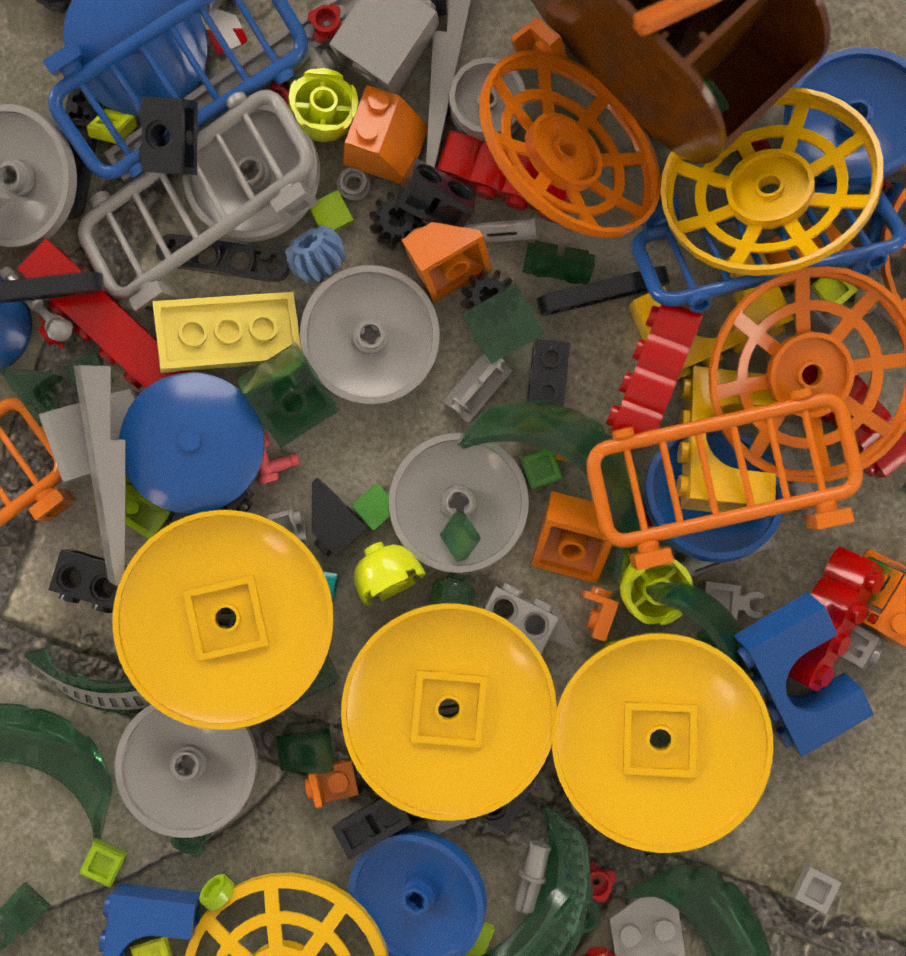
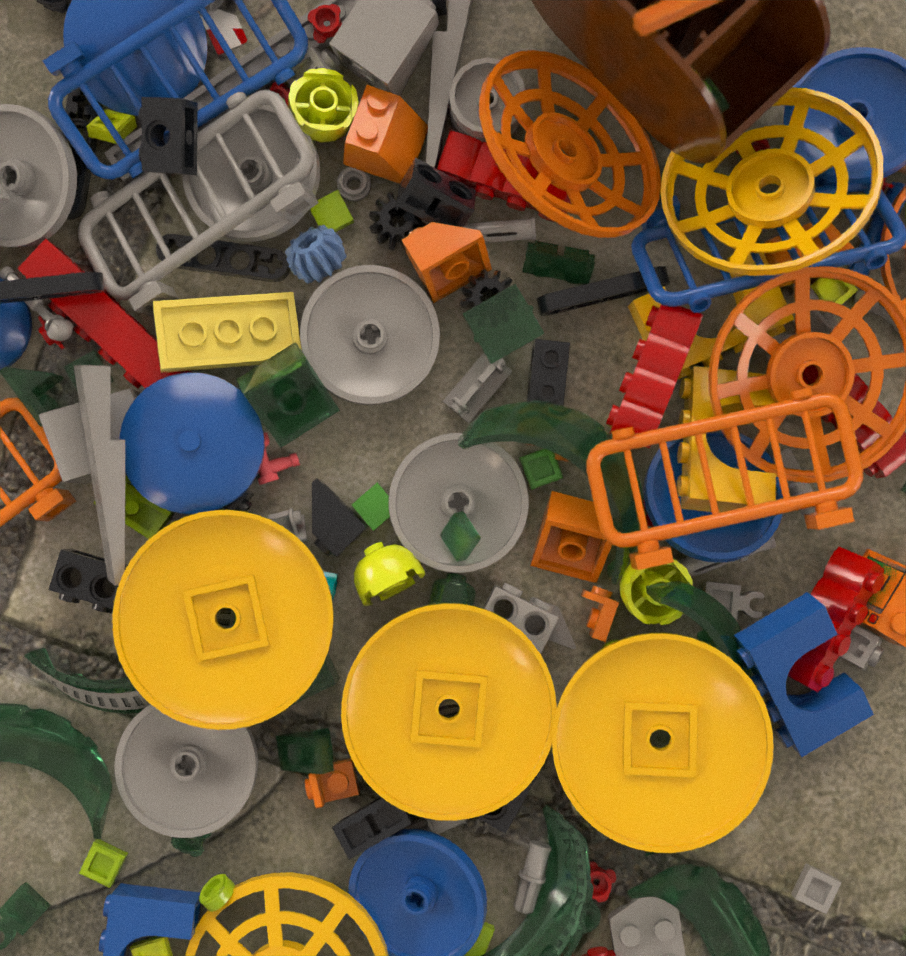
(538, 37): orange bracket -> none

